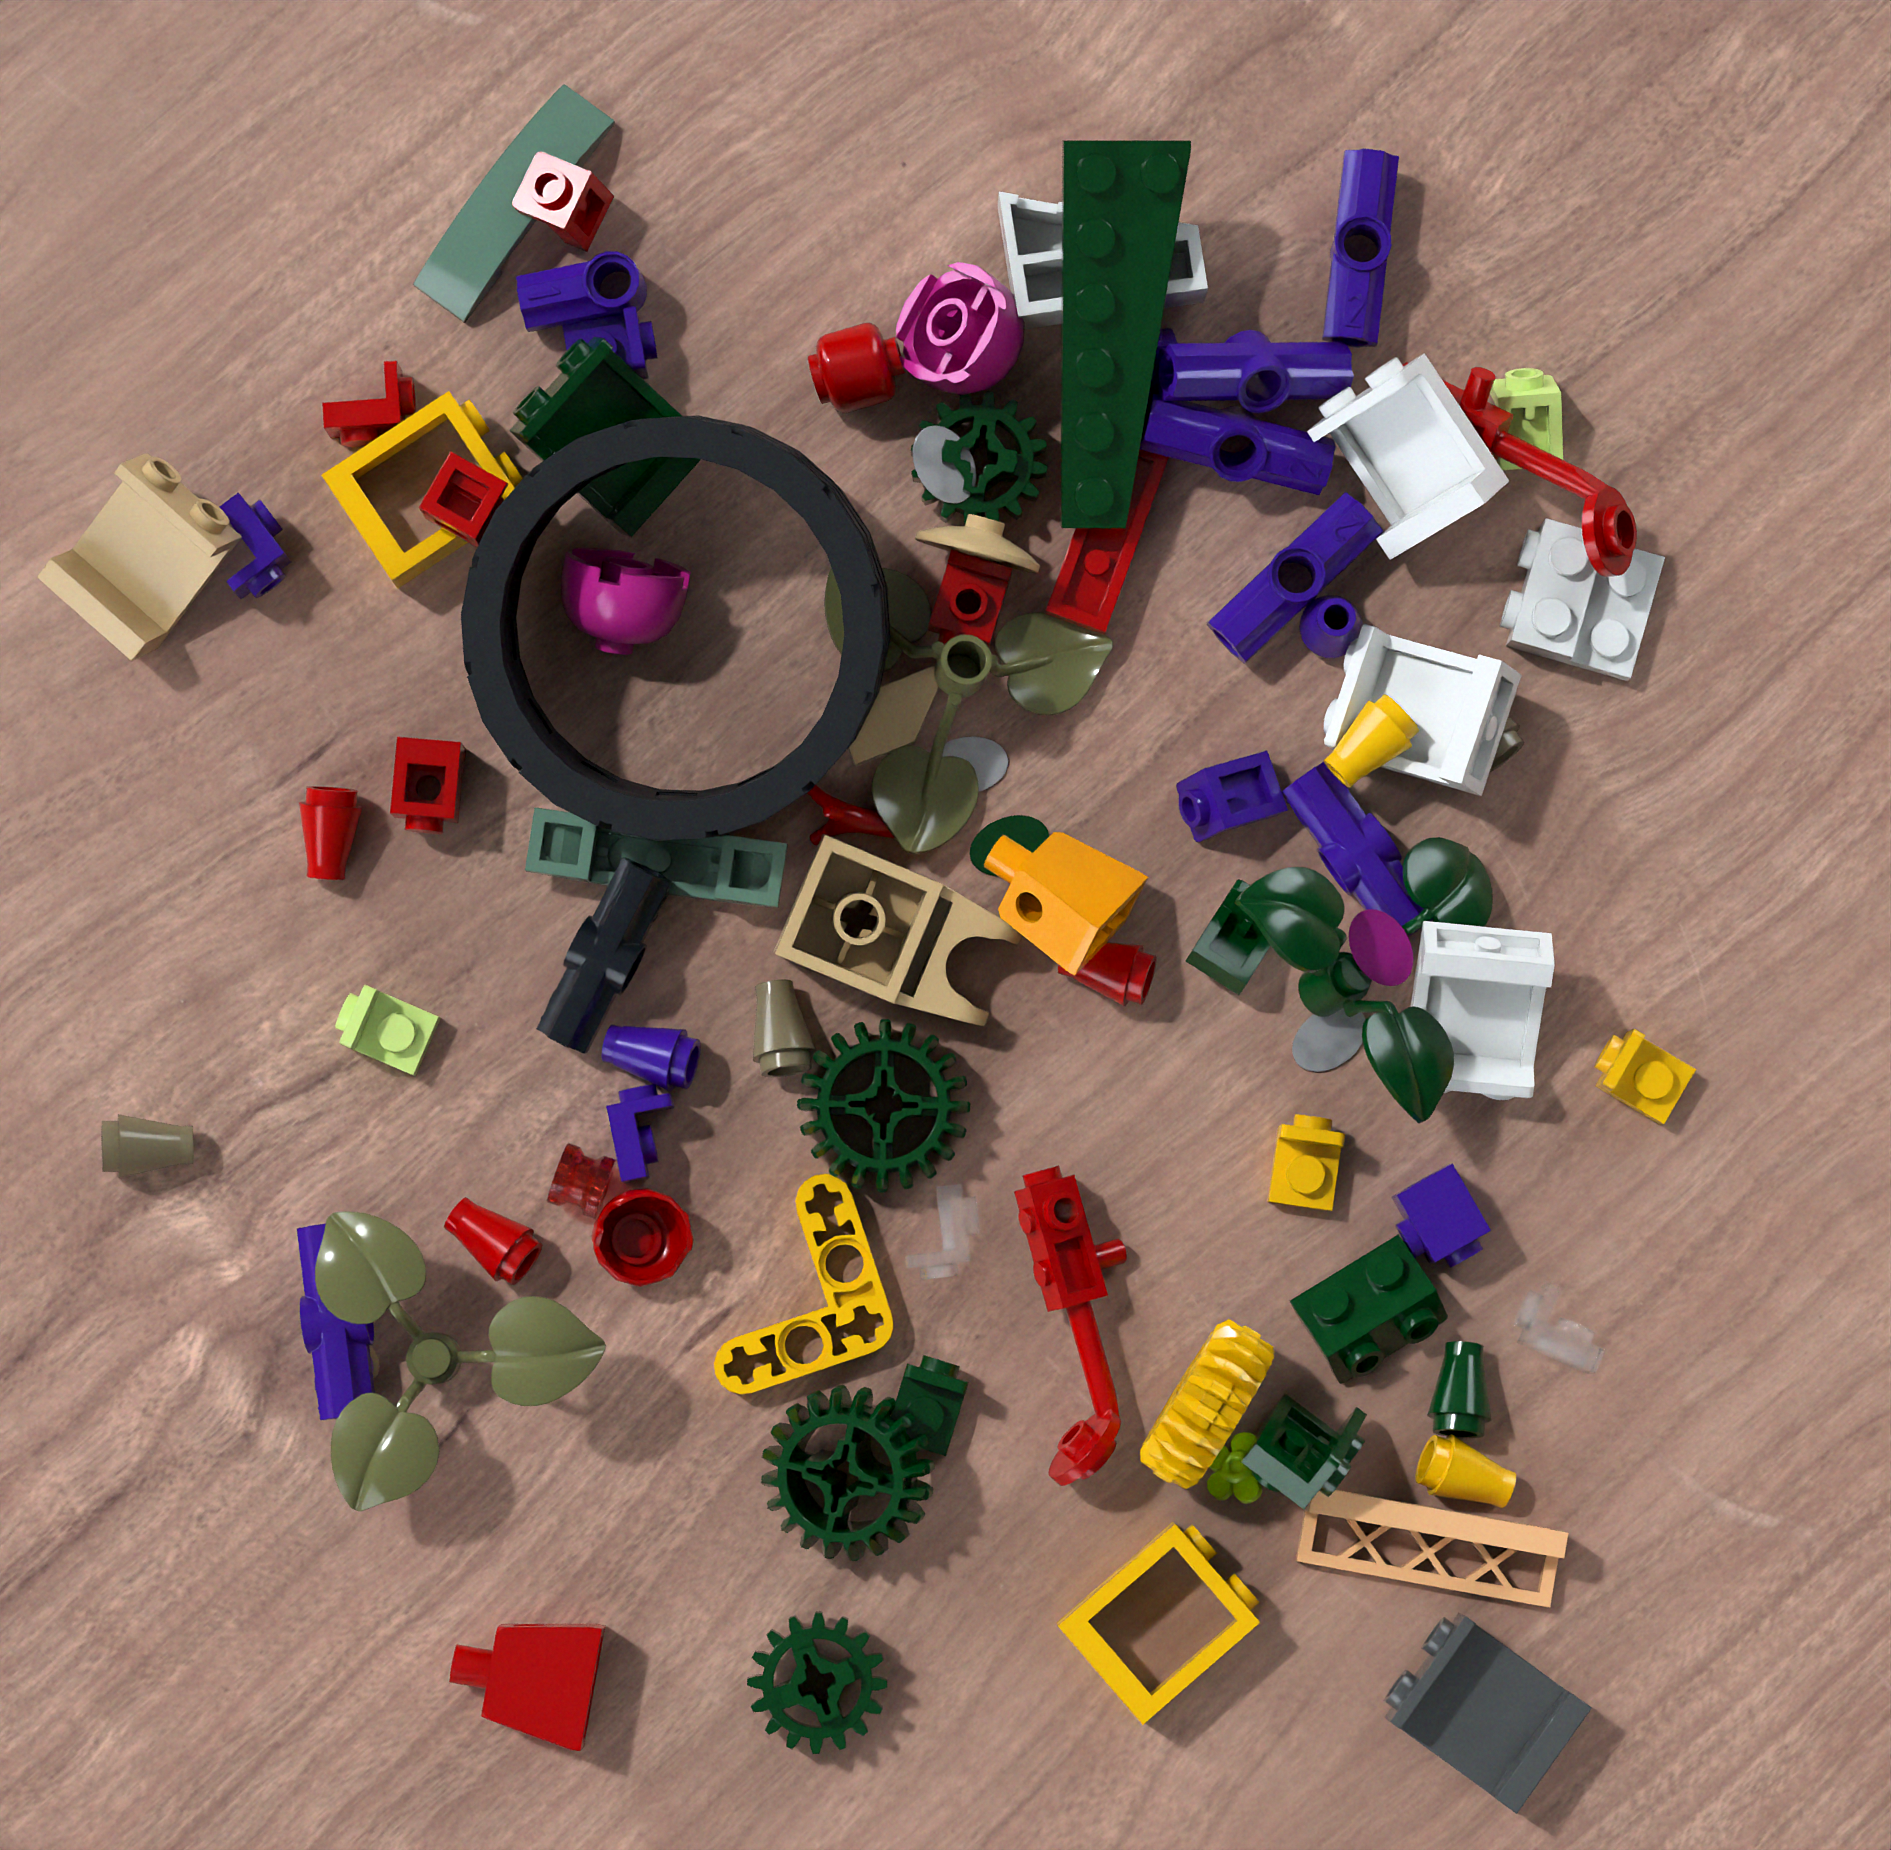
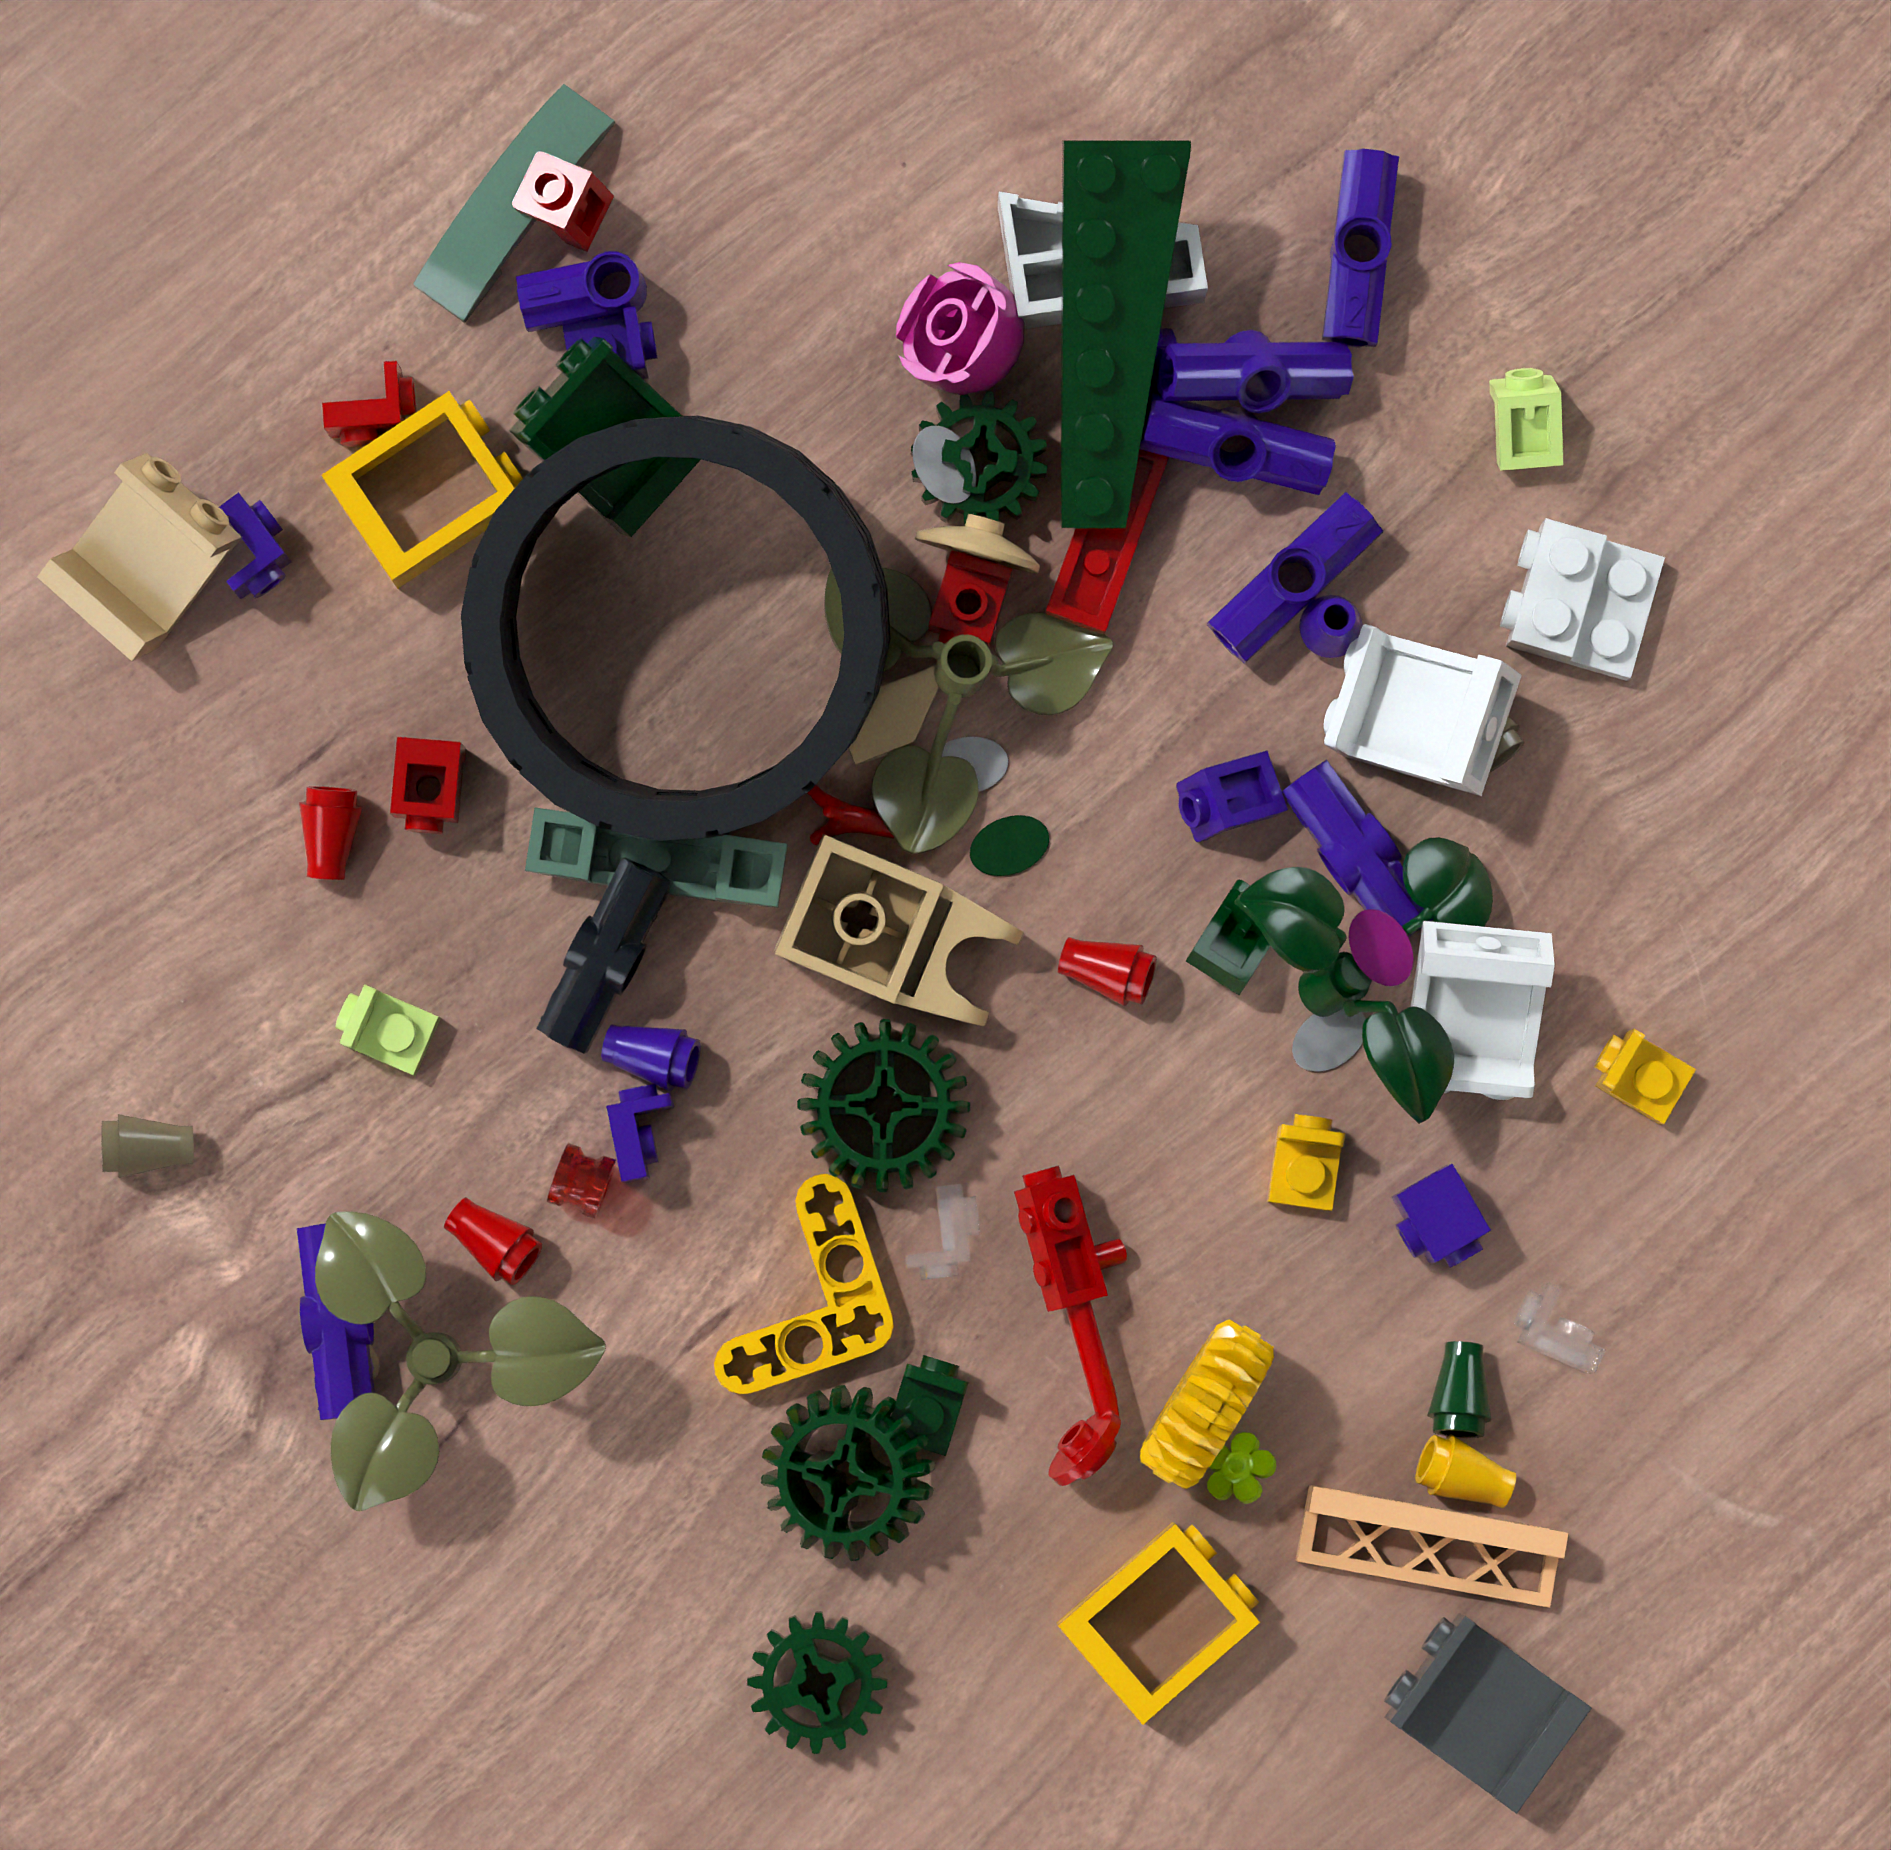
(463, 499): red brick -> none
(536, 1678): red torso -> none
(622, 597): dark pink cylinder -> none
(642, 1237): red hair -> none
(780, 1033): dark tan cone -> none
(855, 368): red head -> none
(1064, 895): light orange torso -> none
(1301, 1453): dark green bracket -> none
(1370, 1310): dark green bracket -> none
(1372, 740): yellow cone -> none
(1411, 451): white panel -> none
(1606, 519): red piece -> none

